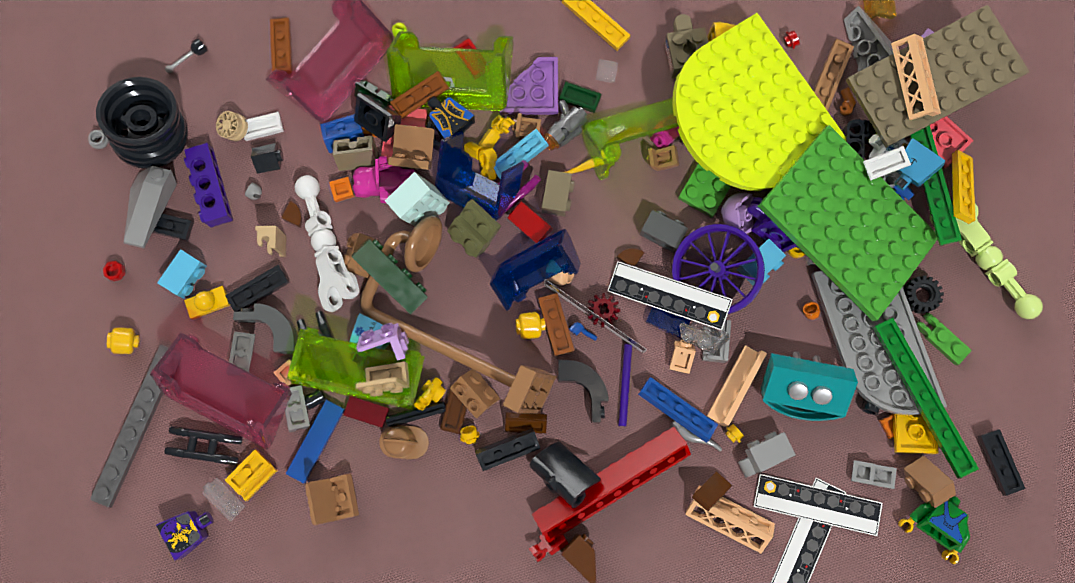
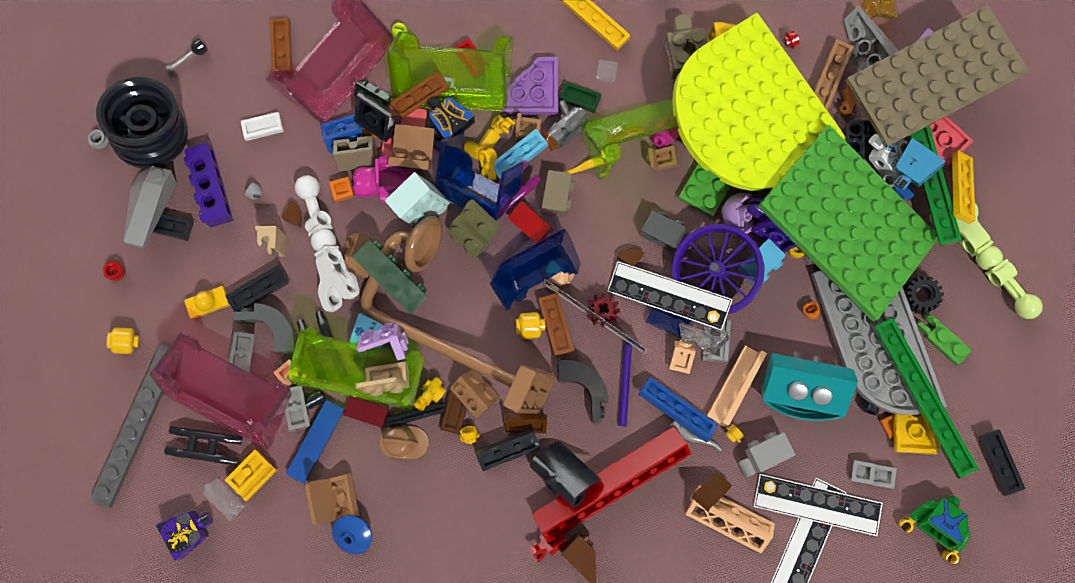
(182, 274): medium azure brick -> none
(233, 126): tan wheel -> none
(266, 158): black brick -> none
(356, 529): none -> blue dish
(577, 327): blue hand -> none
(886, 163): white tile -> none
(923, 75): light nougat fence -> none
(929, 482): medium nougat brick -> none

